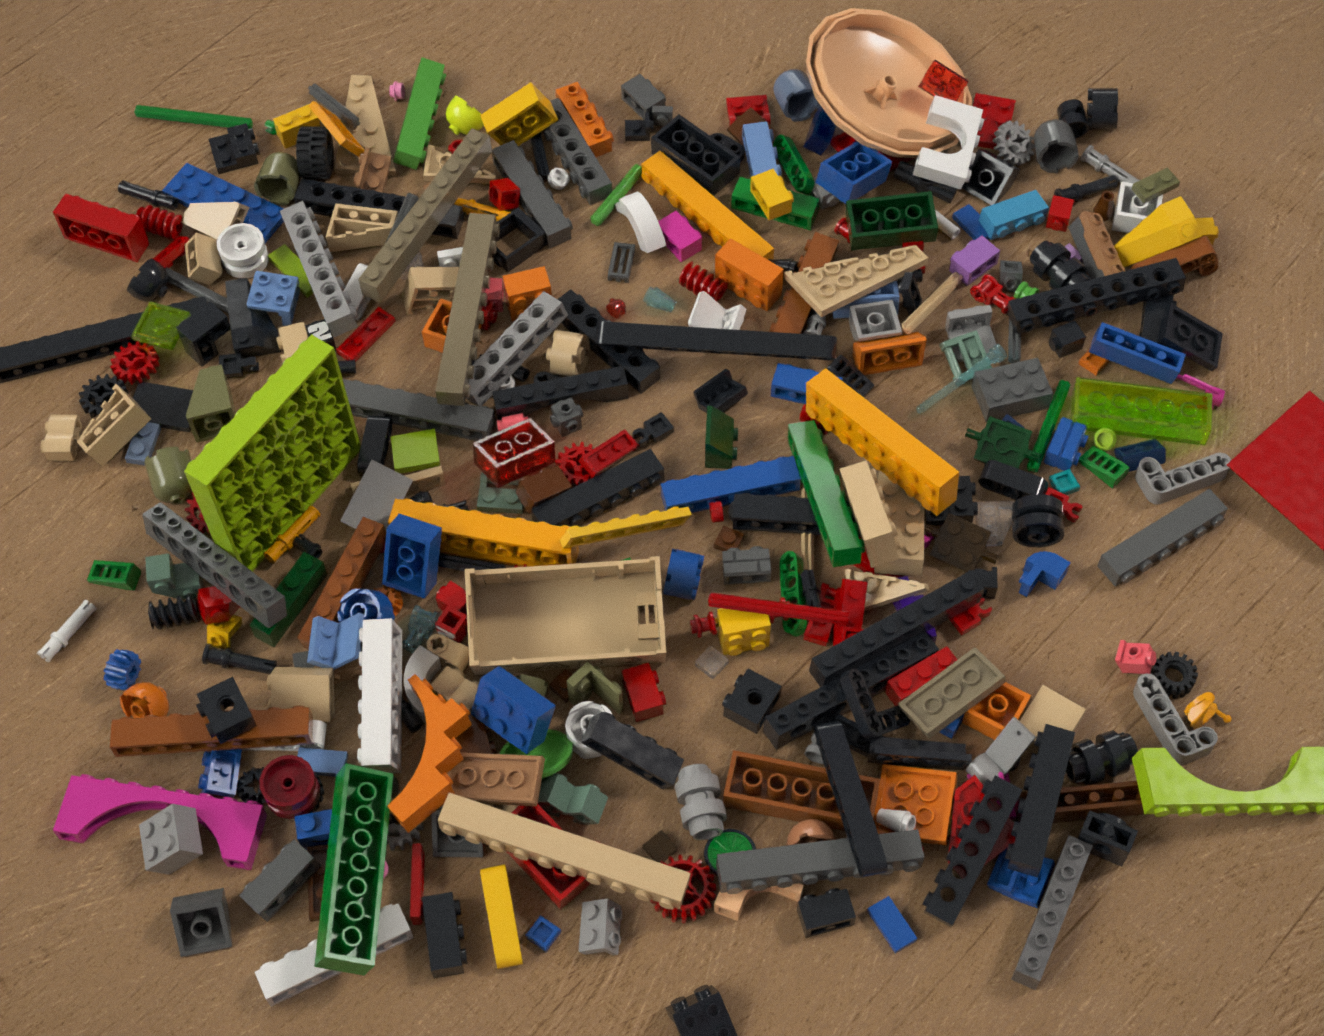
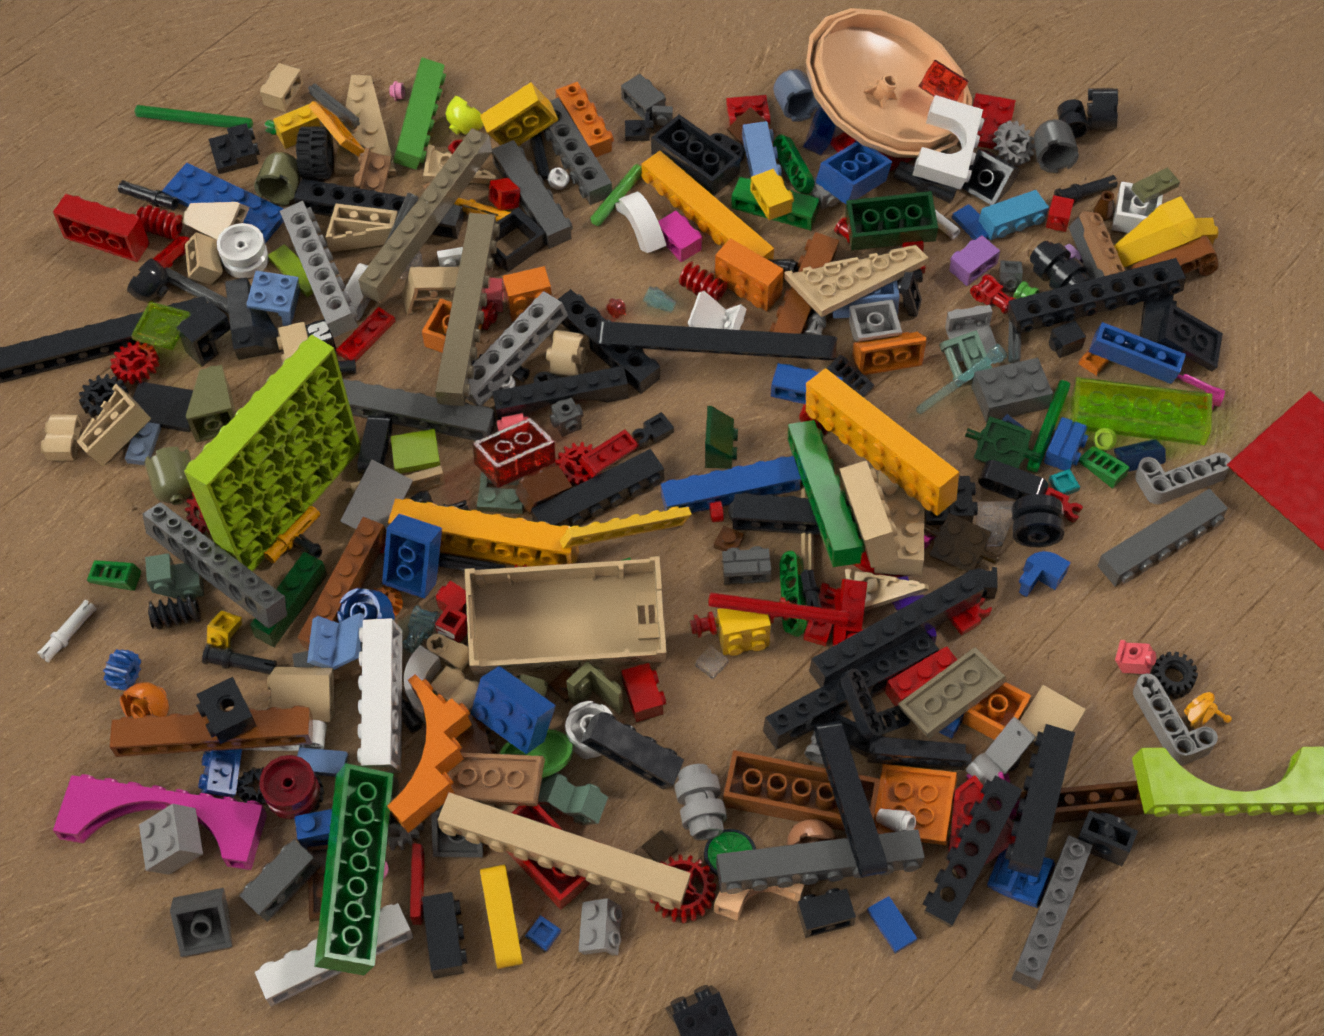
(215, 605): red slope -> none
(235, 364): black plate -> none
(281, 87): none -> tan brick
(619, 275): dark grey tile -> none
(683, 574): blue brick -> none
(720, 392): black bracket -> none
(747, 688): black brick -> none
(931, 302): tan axle -> none
(1102, 163): light grey pin -> none
(1110, 754): black piece -> none

